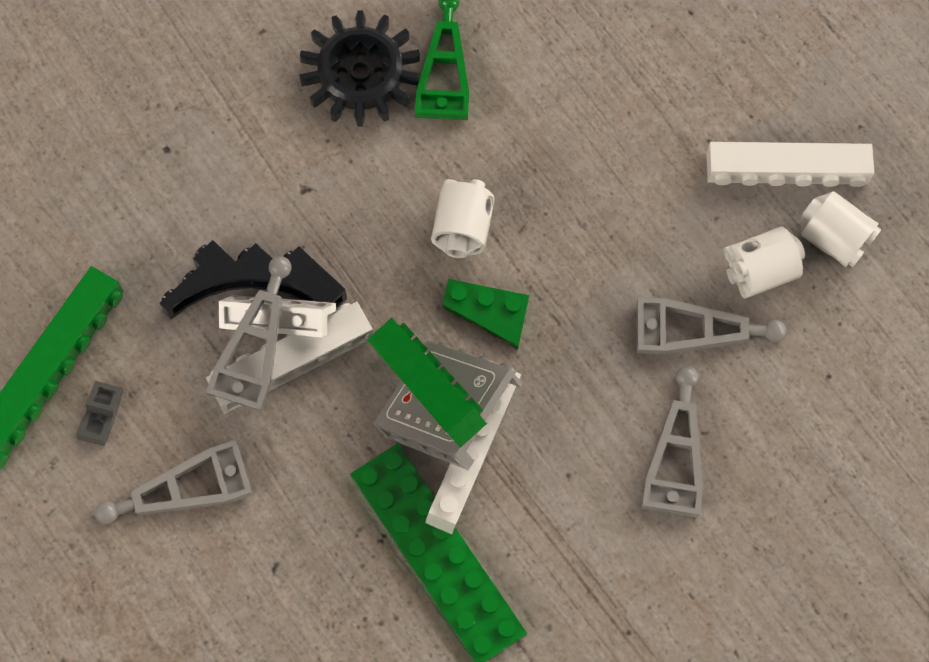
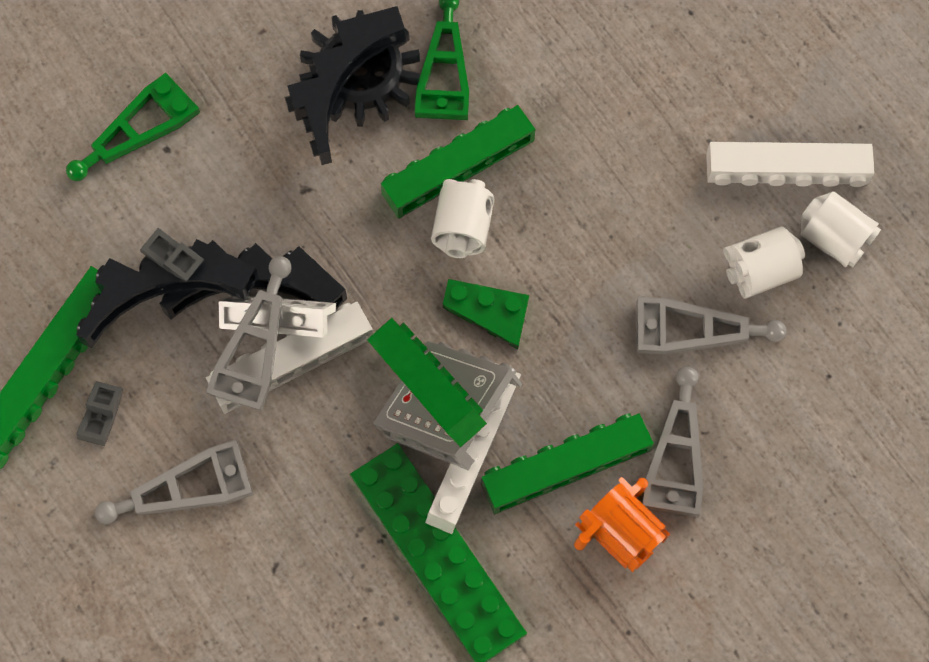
(126, 288): none -> black arch
(167, 96): none -> green plate
(171, 255): none -> dark grey slope
(355, 44): none -> black arch
(457, 161): none -> green brick
(566, 463): none -> green brick
(623, 525): none -> orange container

